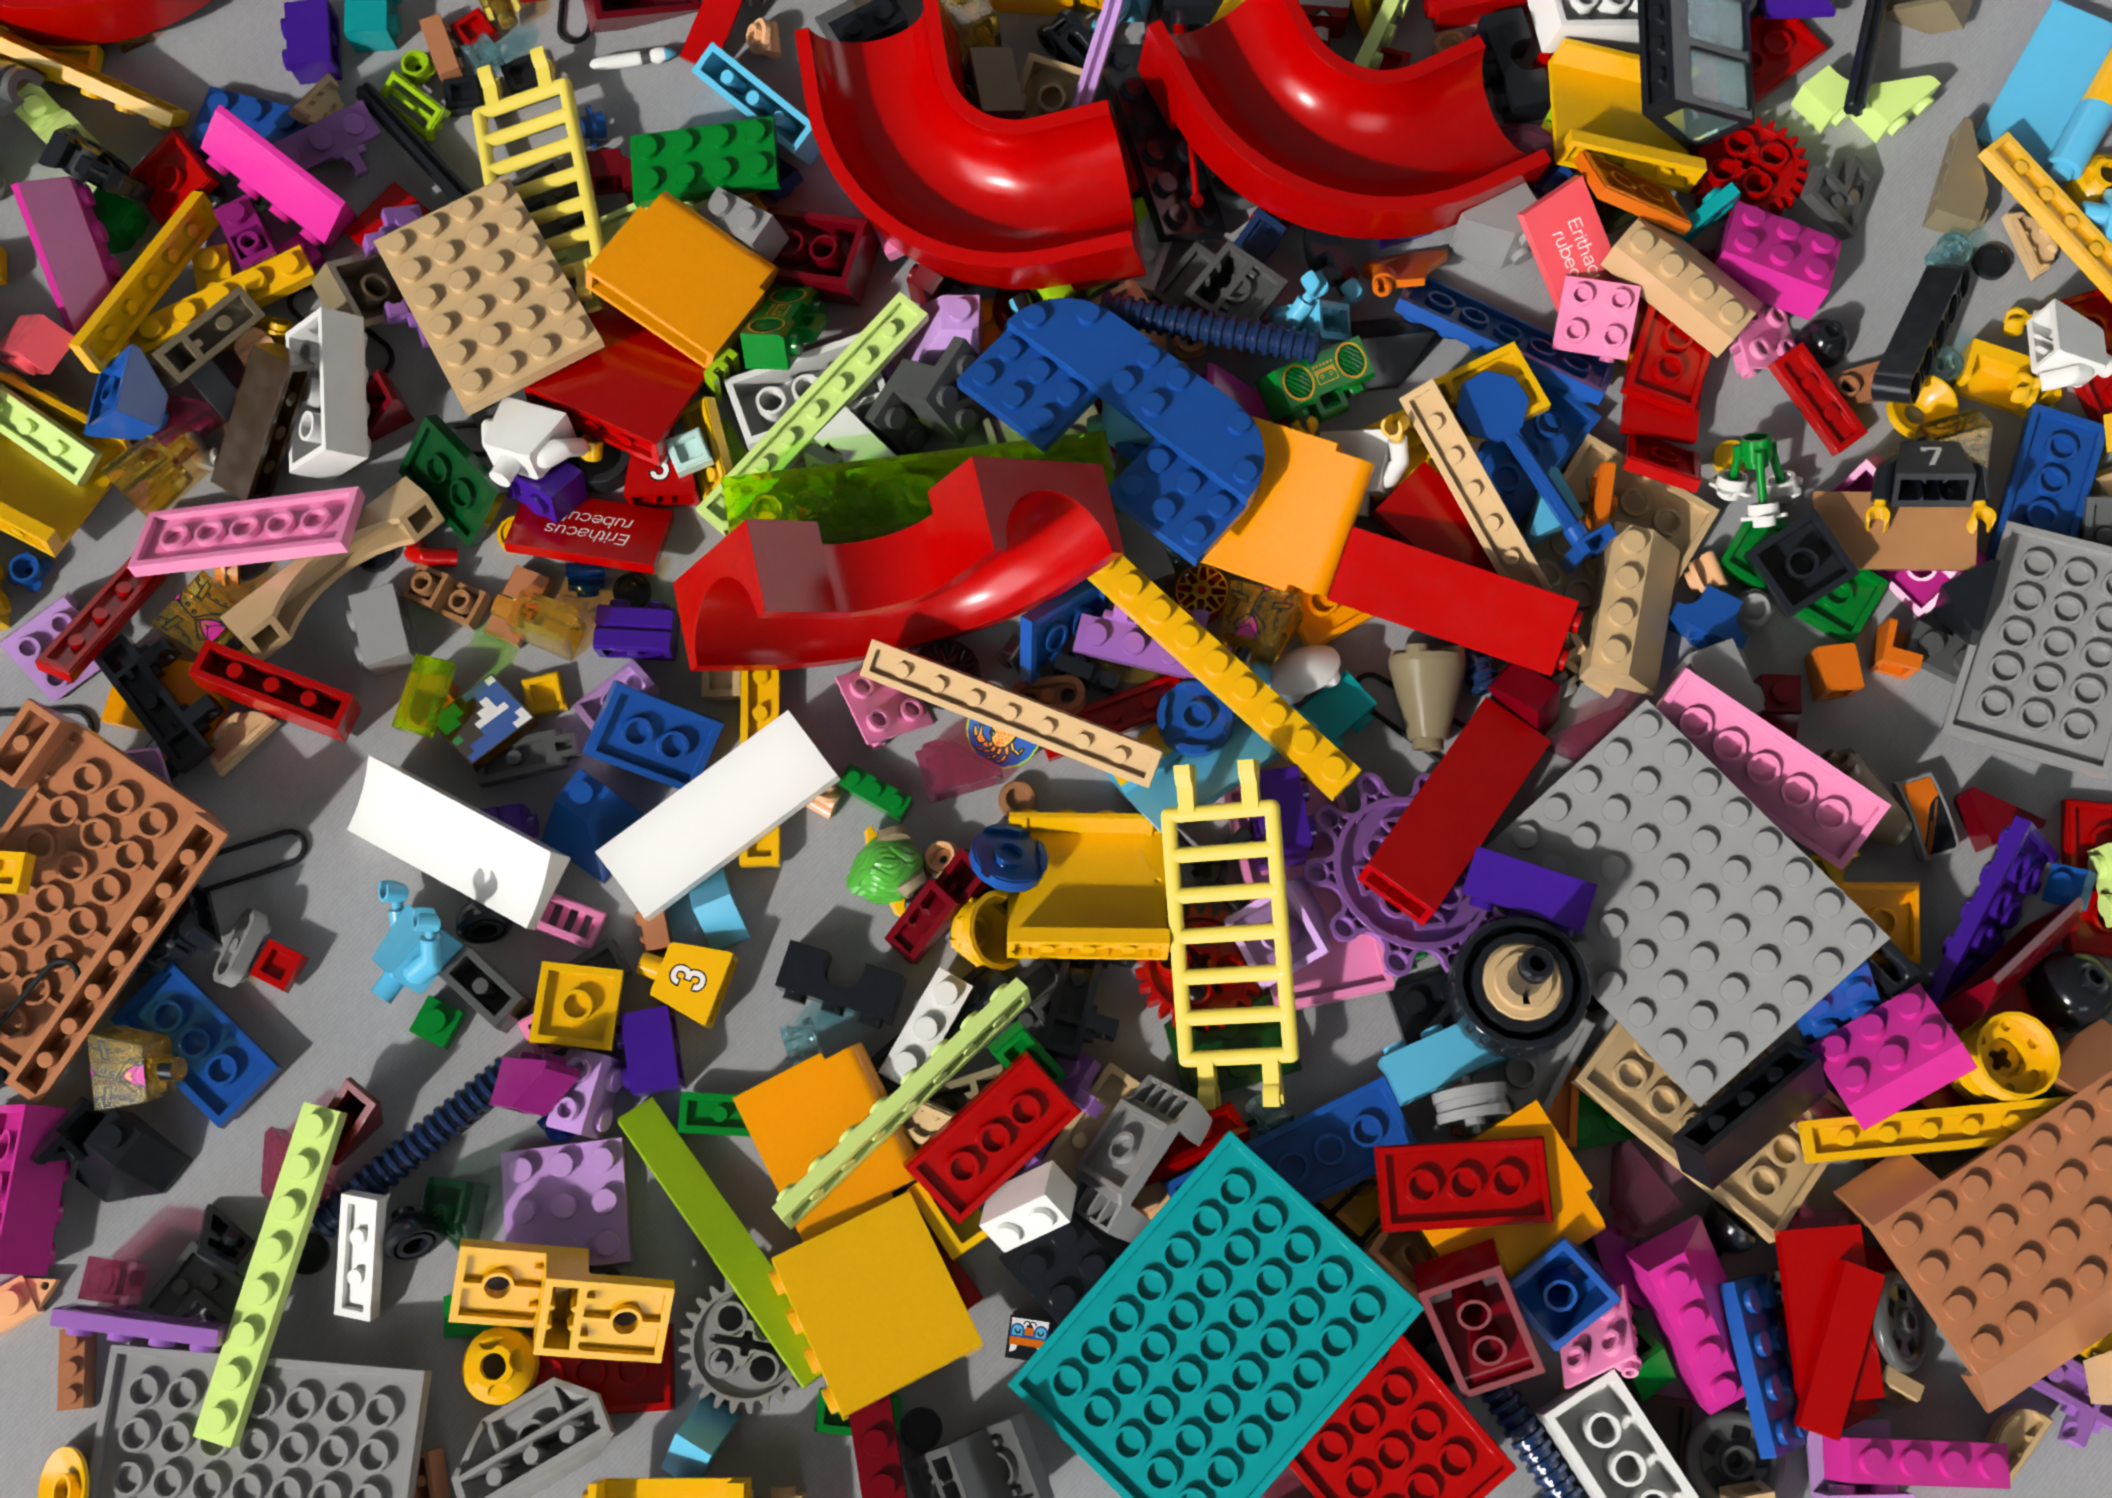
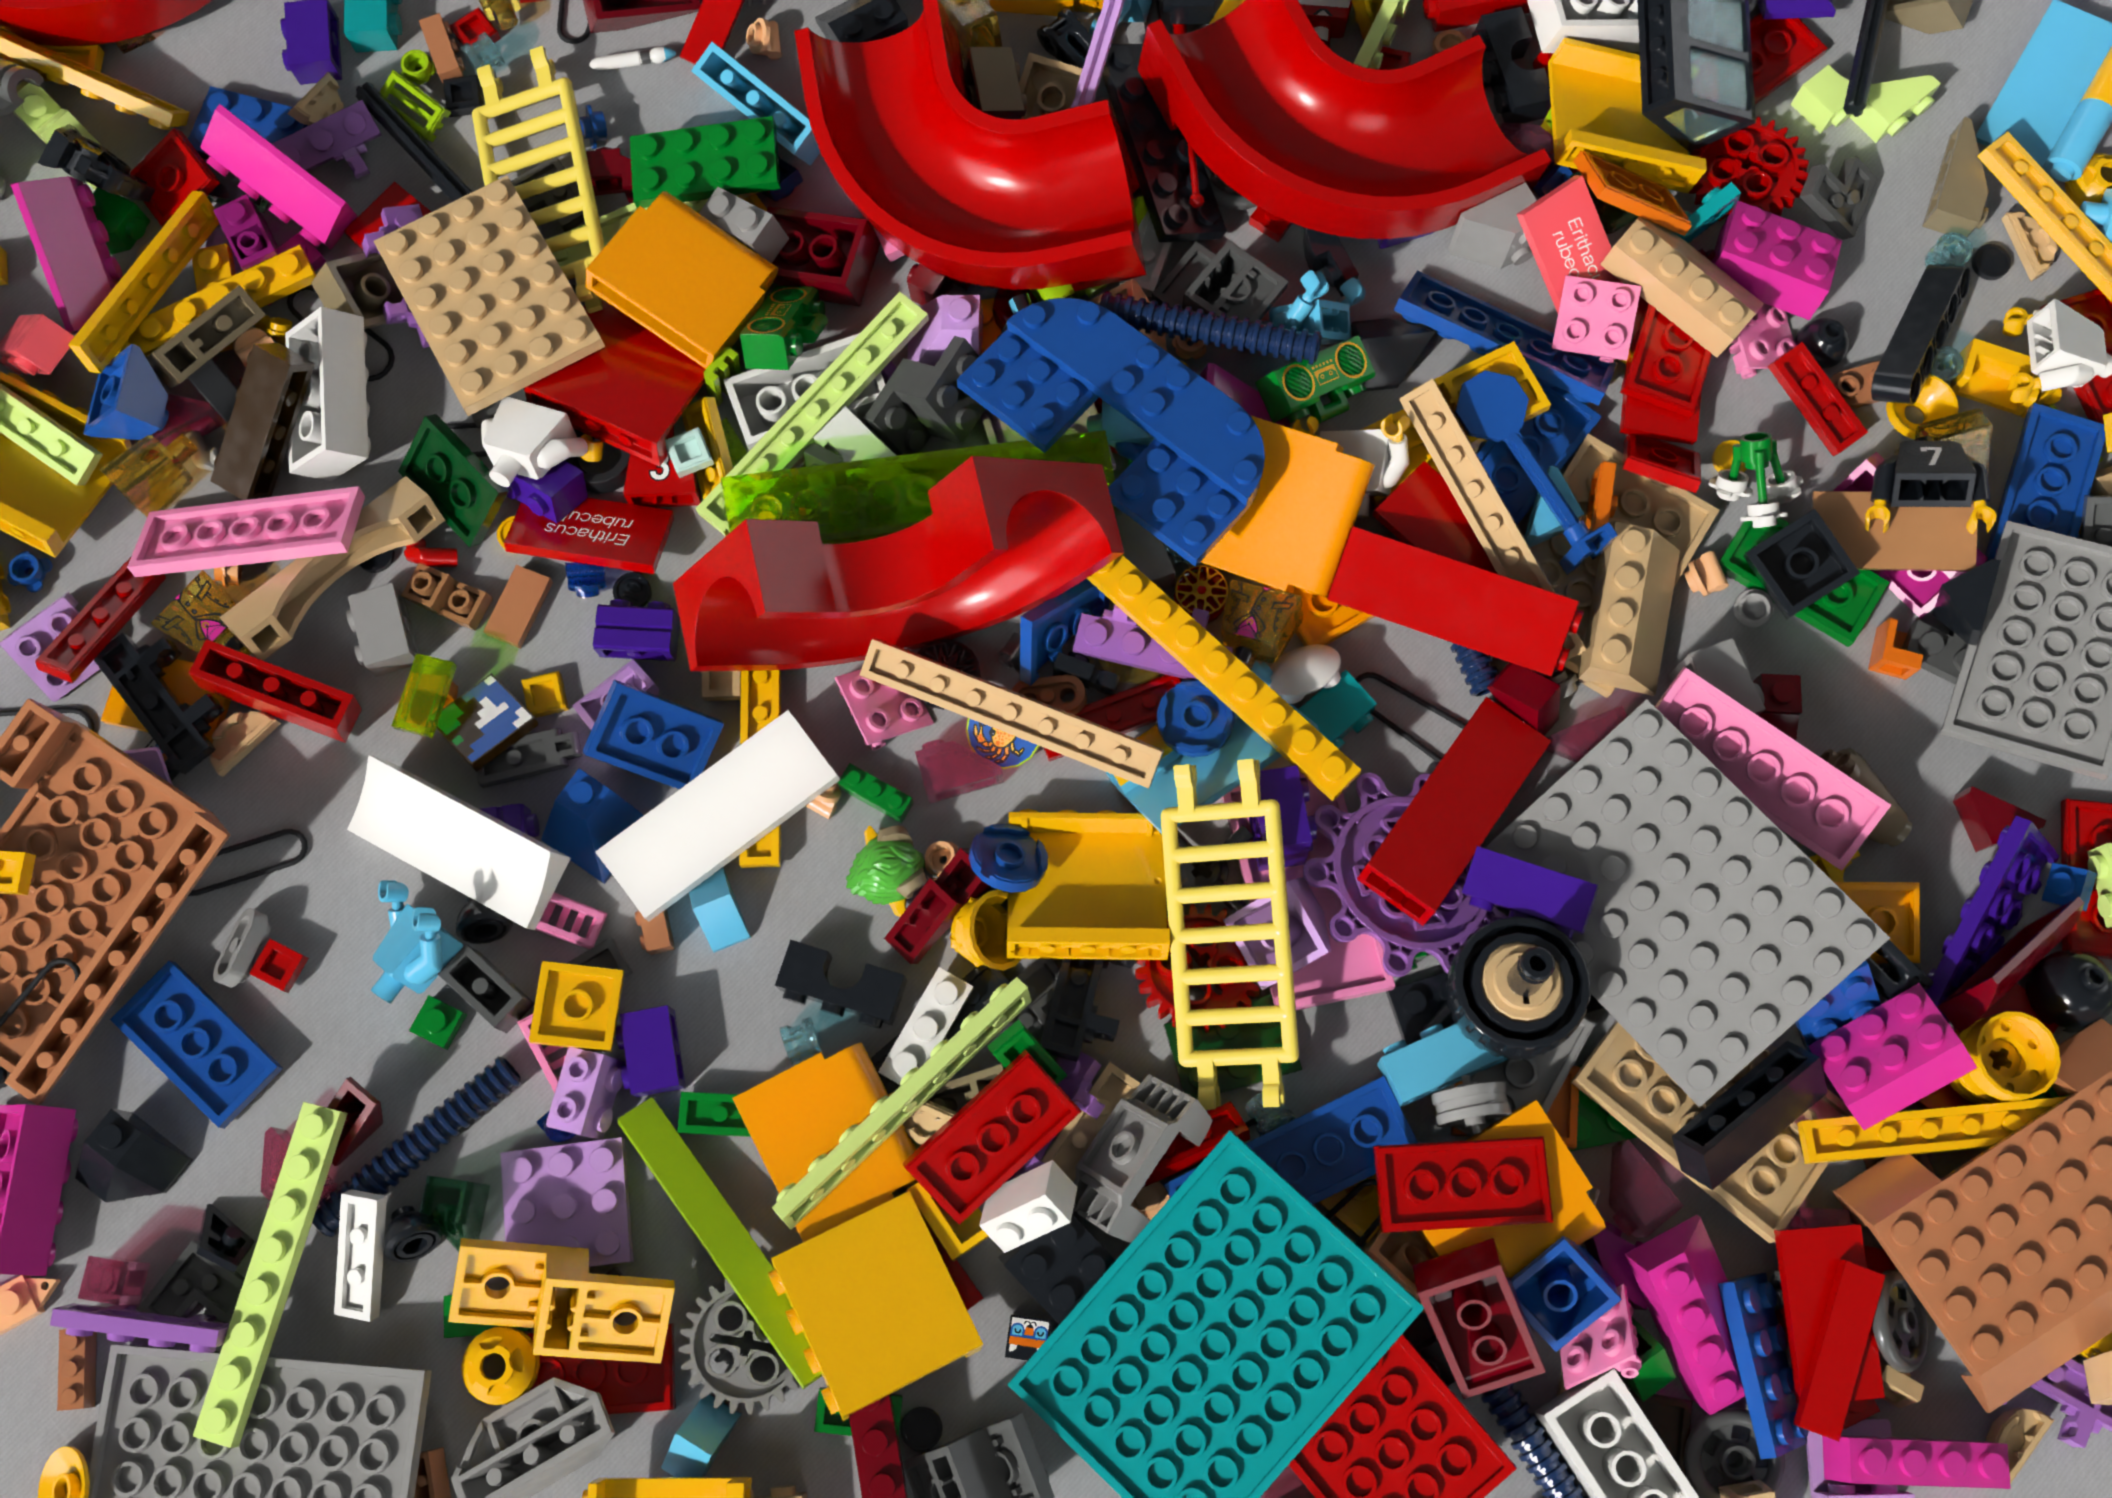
(68, 1134): black slope -> none
(131, 1067): clear yellow torso -> none
(189, 929): black piece -> none
(314, 1255): black piece -> none
(387, 406): dark red slope -> none
(520, 74): black tile -> none
(532, 1083): magenta slope -> none
(555, 626): clear yellow torso -> none
(690, 979): yellow torso -> none
(1016, 797): medium nougat tile -> none
(1261, 235): dark blue bracket -> none
(1402, 270): orange arm -> none
(1427, 691): dark tan cone -> none
(1708, 619): blue brick -> none
(1727, 1231): black brick -> none
(1834, 671): orange panel -> none
(1931, 820): slope -> none

